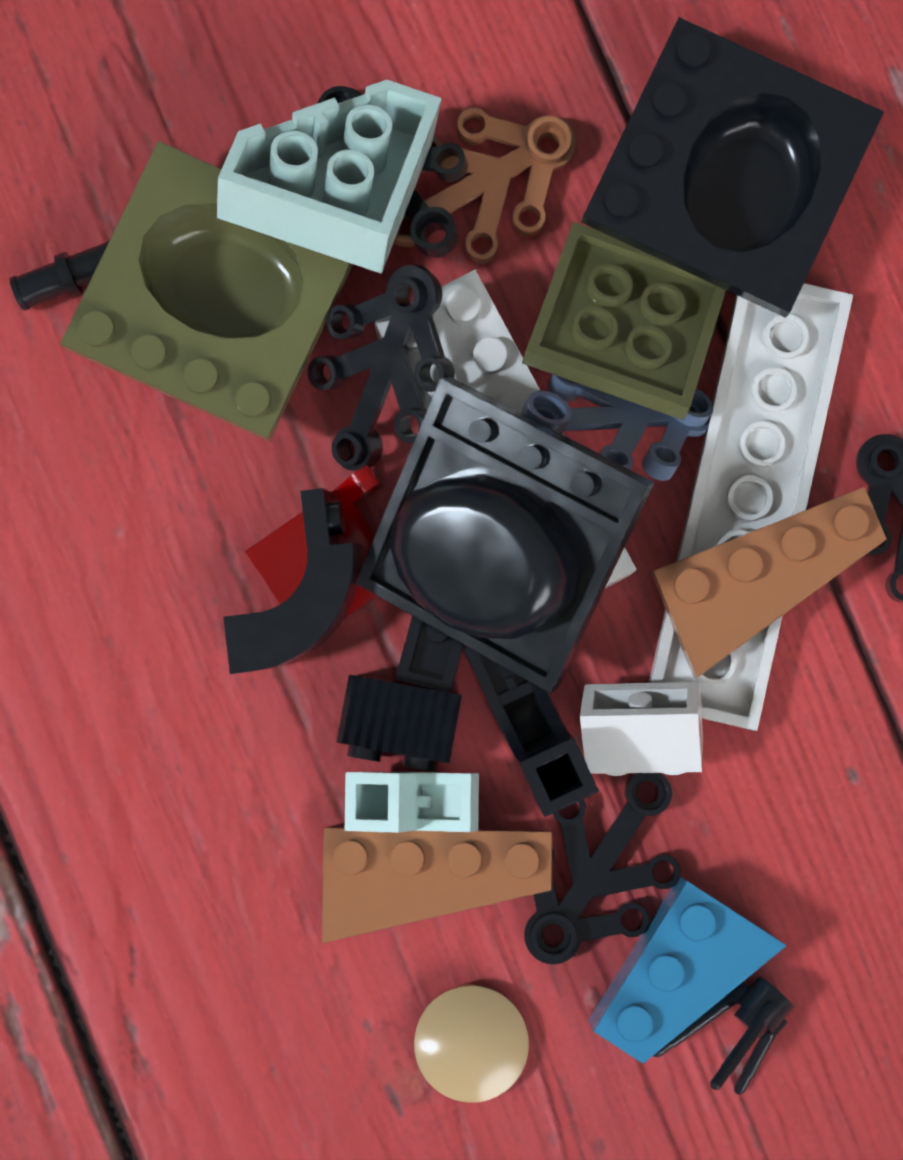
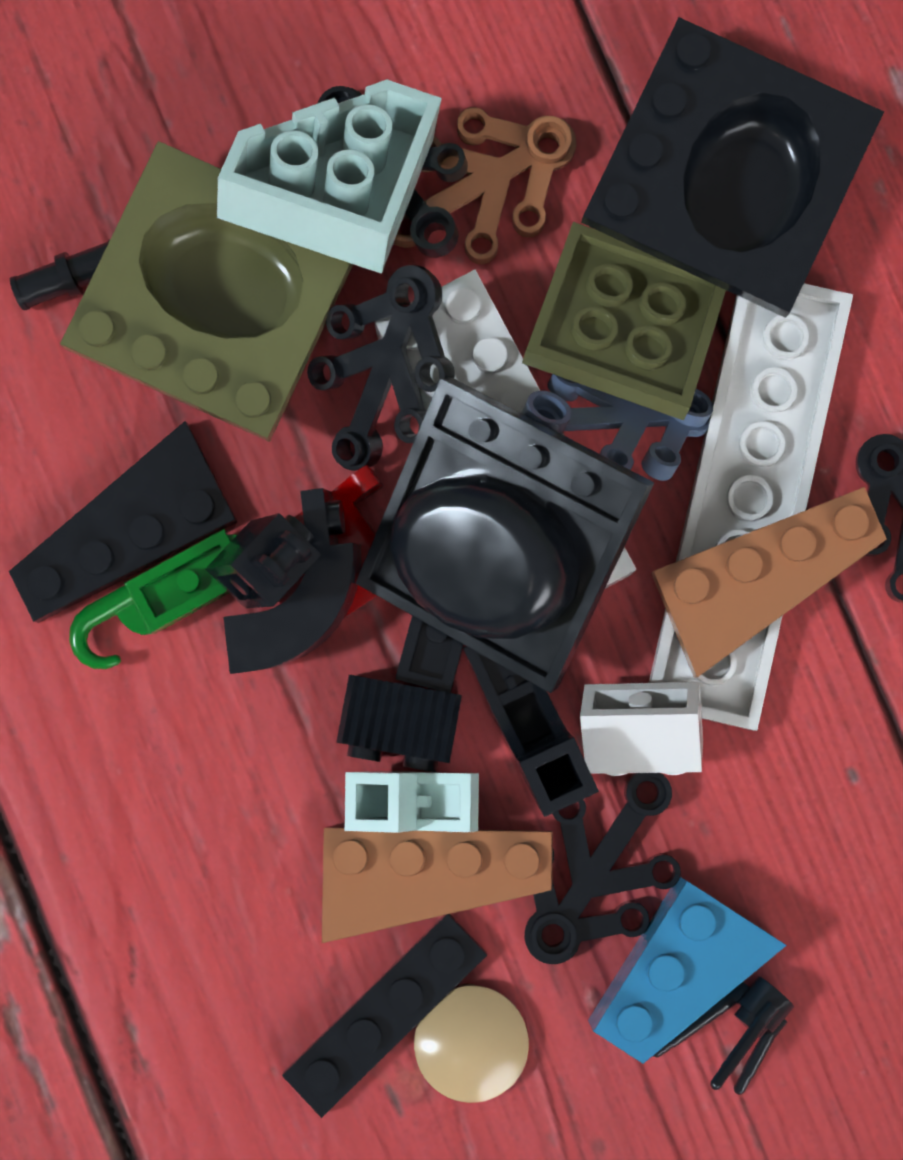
(134, 523): none -> black wing
(153, 598): none -> green plate
(264, 560): none -> black brick
(384, 1014): none -> black plate

